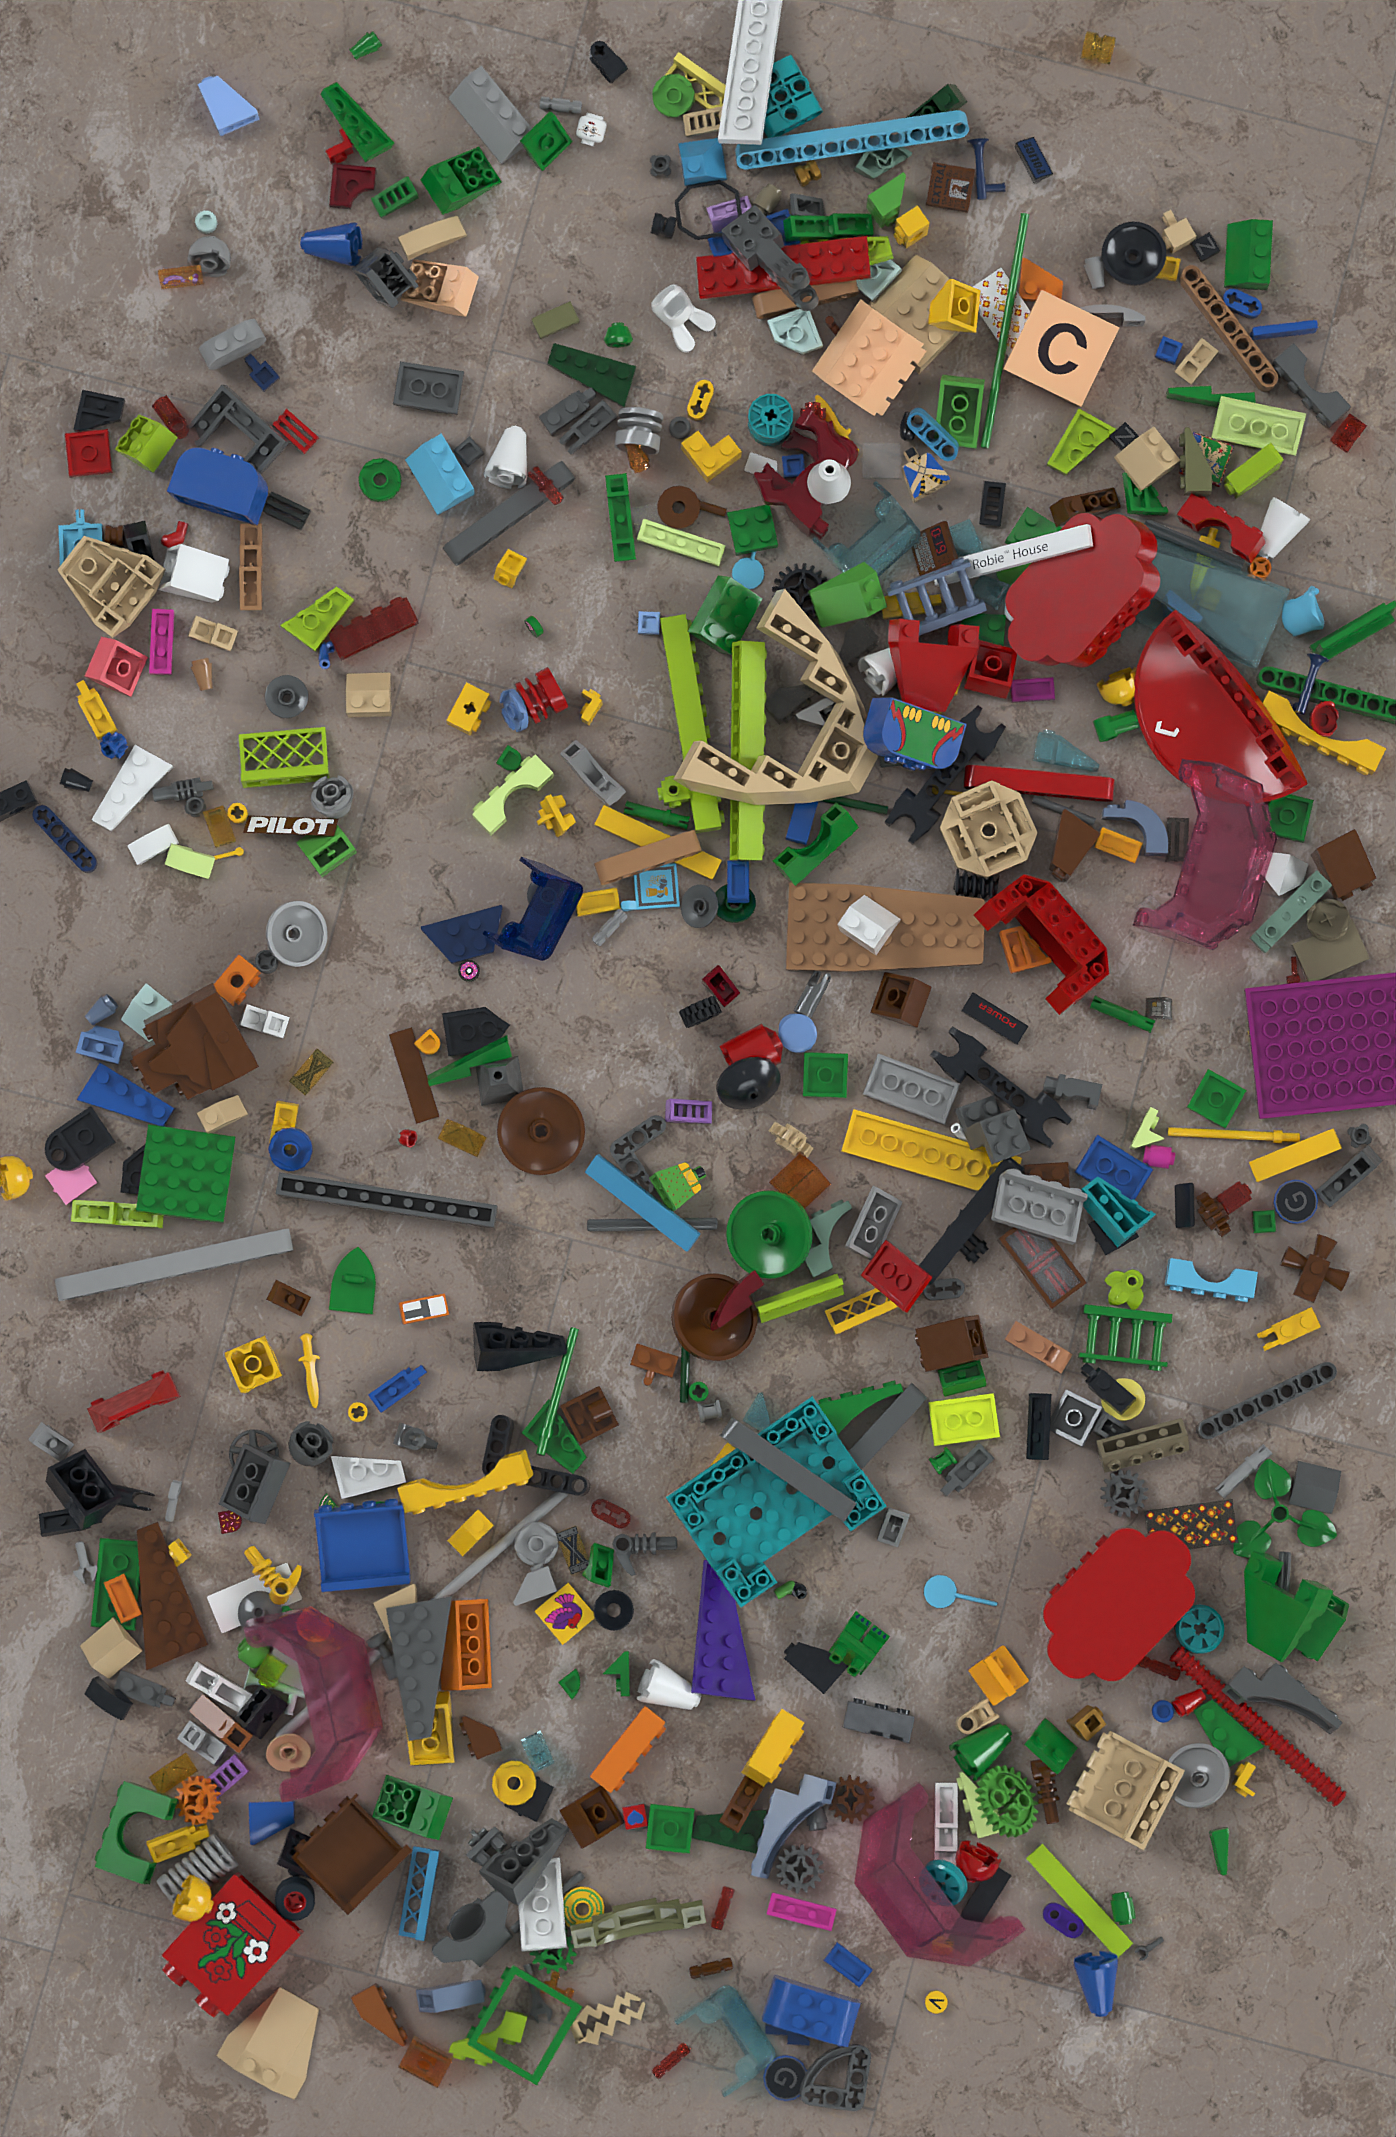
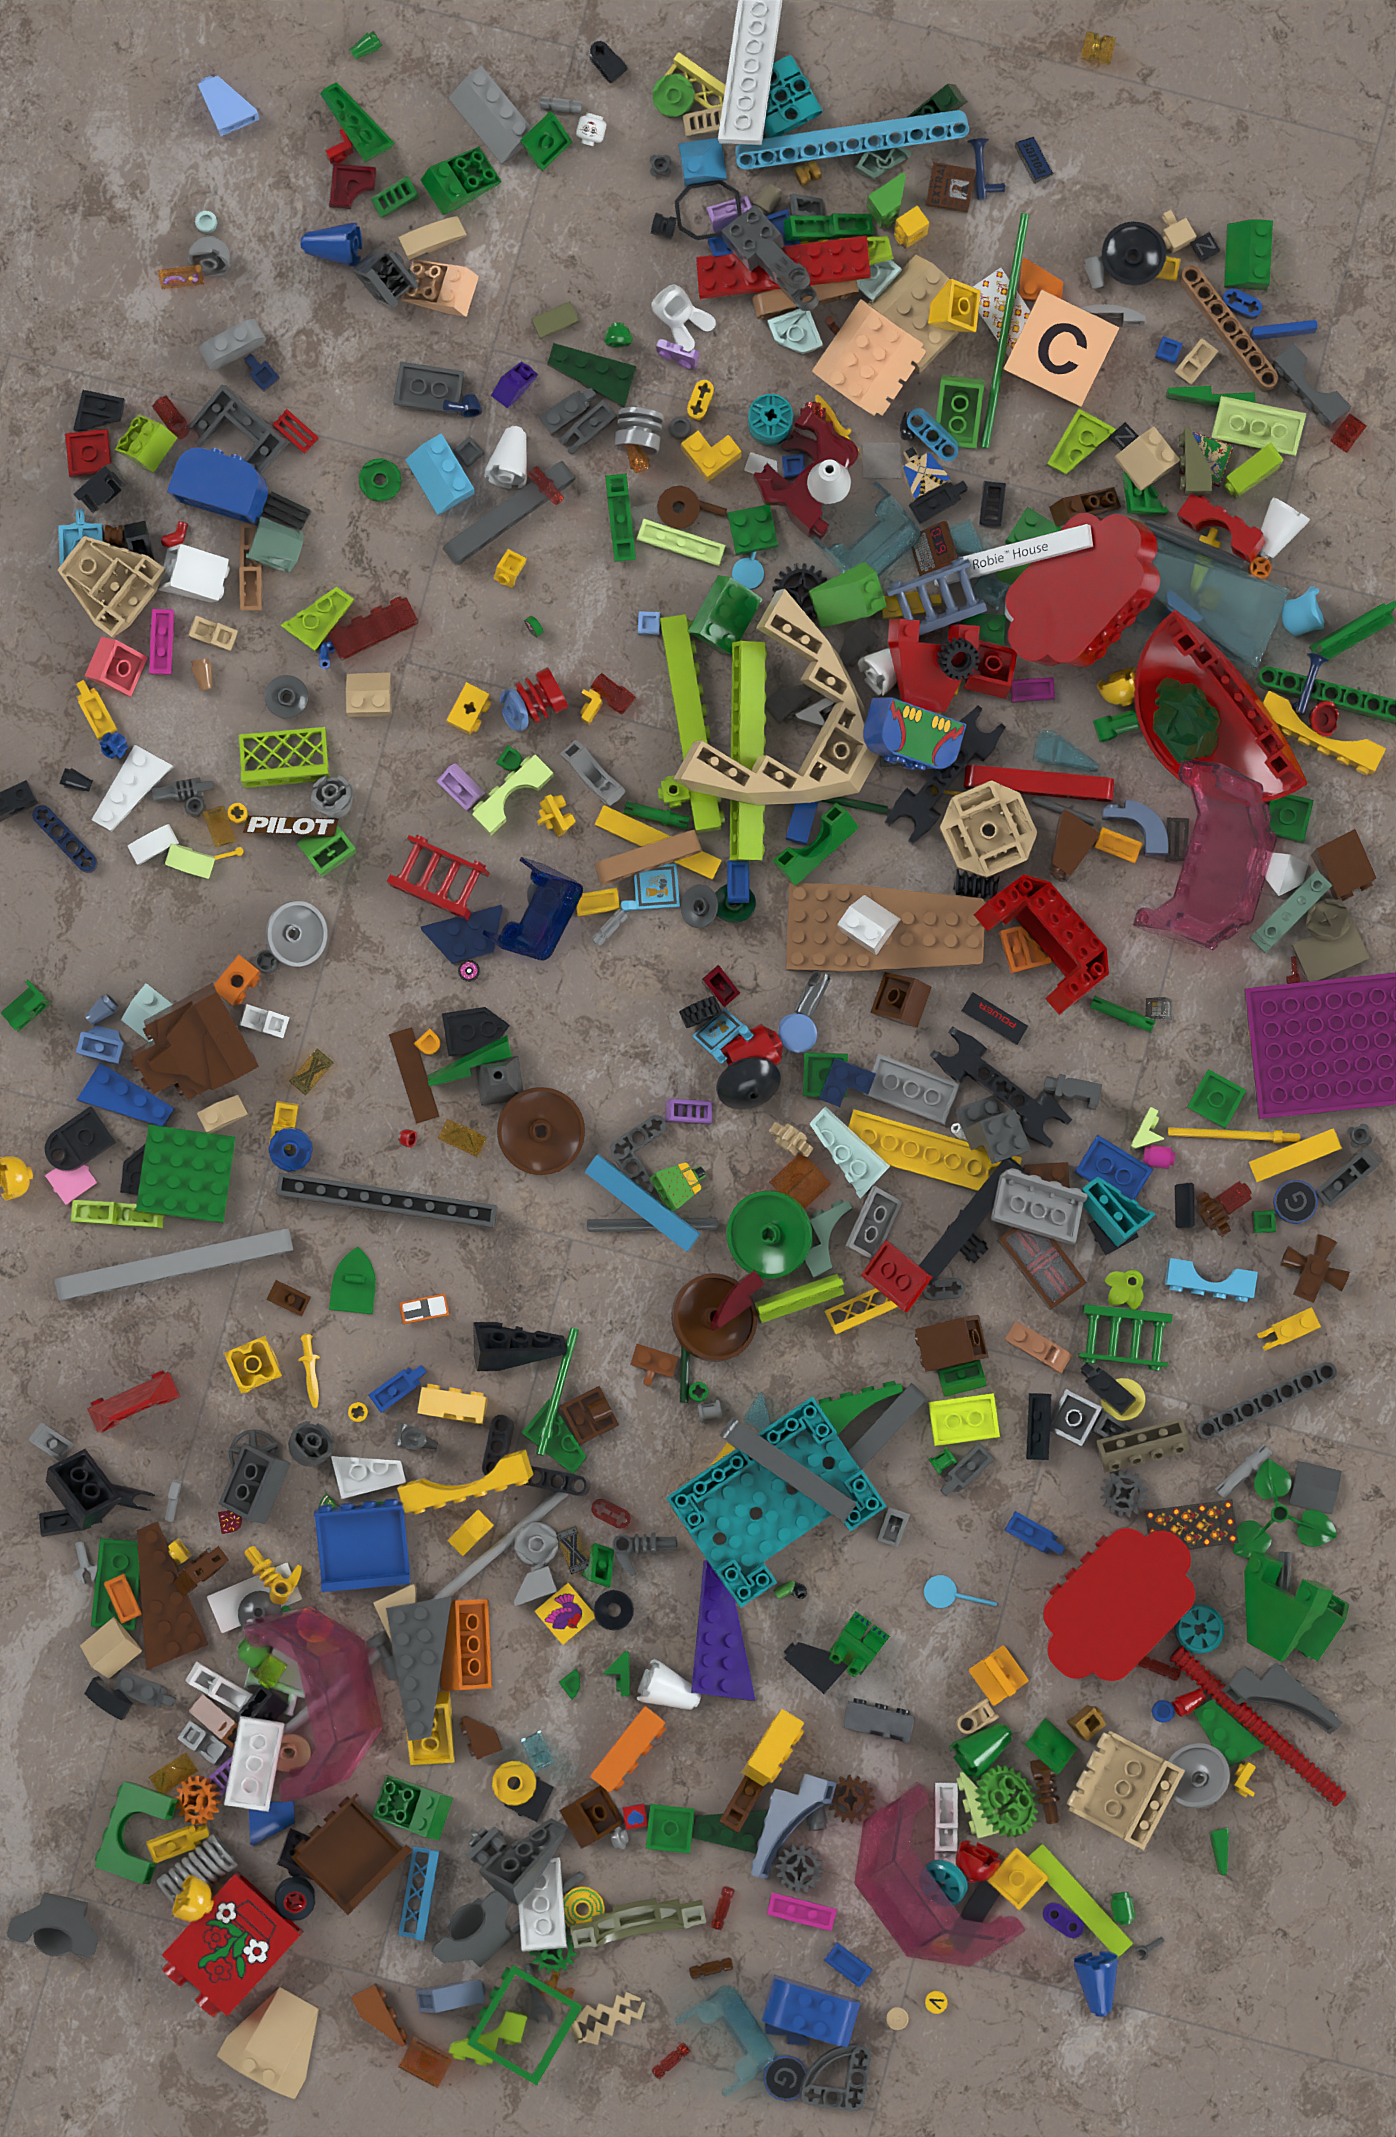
(25, 1007): none -> green panel
(57, 1927): none -> dark grey piece
(101, 487): none -> black panel
(208, 1562): none -> reddish brown piece
(254, 1763): none -> white tile
(275, 545): none -> sand green slope
(421, 891): none -> red fence
(452, 1404): none -> yellow wedge
(460, 786): none -> lavender slope
(468, 407): none -> dark blue bar
(514, 384): none -> dark purple slope
(616, 697): none -> clear red piece
(619, 1838): none -> light grey plate
(674, 351): none -> medium lavender wing
(719, 1032): none -> medium azure flag
(844, 1075): none -> dark blue brick
(855, 1157): none -> light aqua wing
(897, 2018): none -> tan piece
(937, 501): none -> black hinge
(966, 666): none -> black tyre
(1018, 1878): none -> yellow tile
(1033, 1534): none -> blue hinge
(1185, 720): none -> dark green wedge

